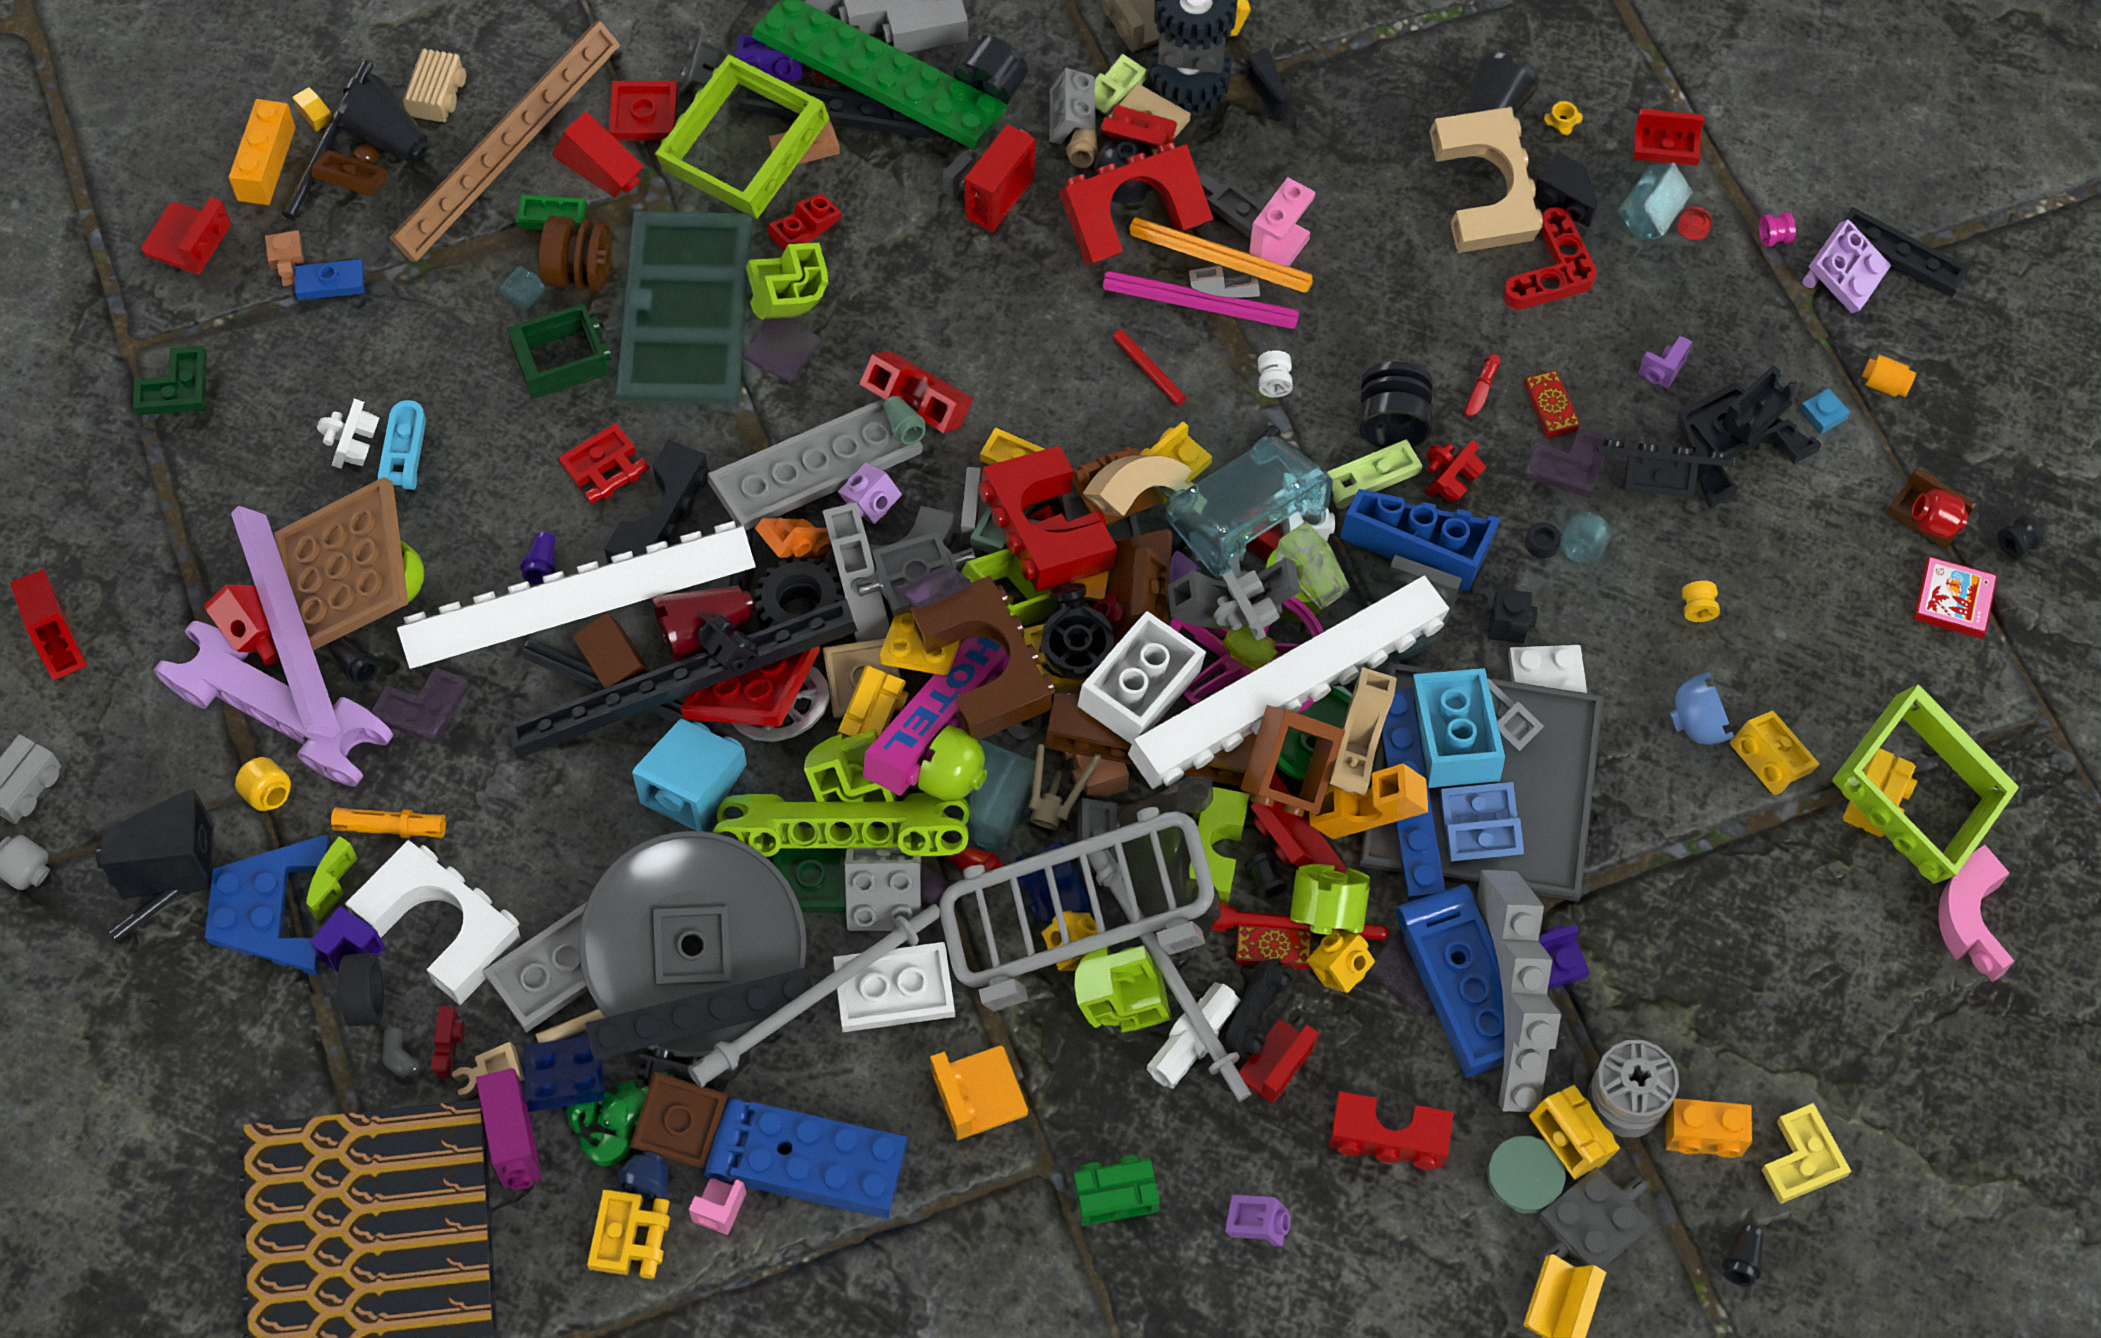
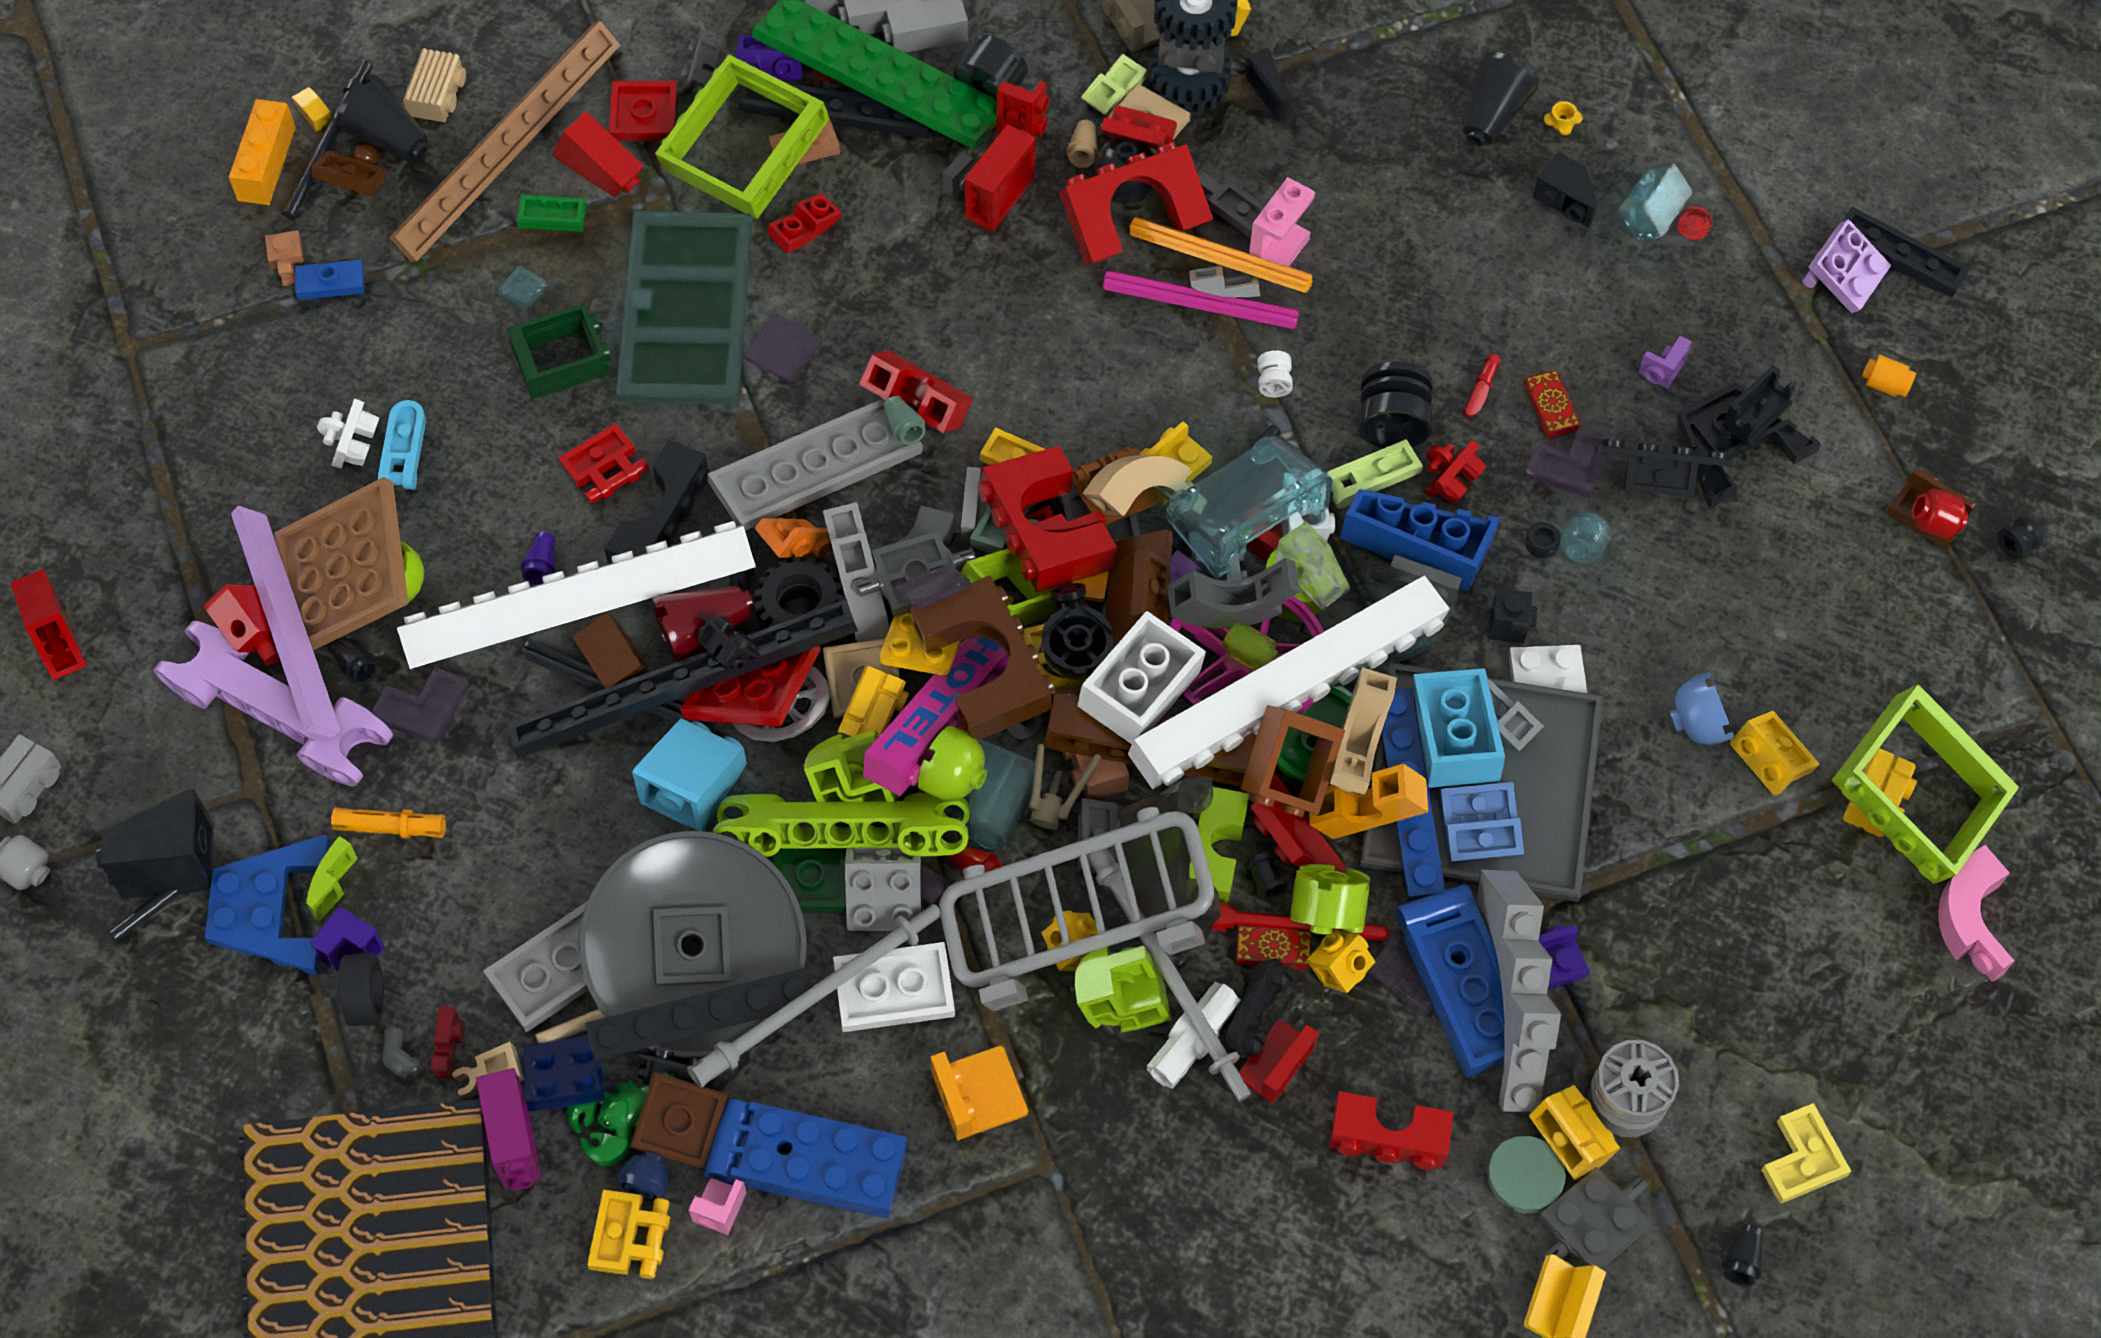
(180, 391): dark green plate -> none
(187, 235): red bracket -> none
(263, 784): yellow head -> none
(416, 877): white arch -> none
(568, 253): reddish brown wheel -> none
(789, 283): lime brick -> none
(872, 492): lavender brick -> none
(1022, 108): none -> red bracket
(1069, 884): clear blue bracket -> none
(1071, 104): light grey bracket -> none
(1111, 610): dark red plate -> none
(1115, 1190): green brick -> none
(1149, 367): red bar -> none
(1241, 590): light grey hips -> none
(1258, 1219): medium lavender bracket -> none
(1496, 138): tan arch -> none
(1562, 272): red beam -> none
(1667, 137): red bracket -> none
(1700, 601): yellow wheel -> none
(1708, 1128): light orange brick -> none
(1777, 229): dark pink wheel -> none
(1824, 411): dark azure plate -> none
(1955, 597): tile -> none

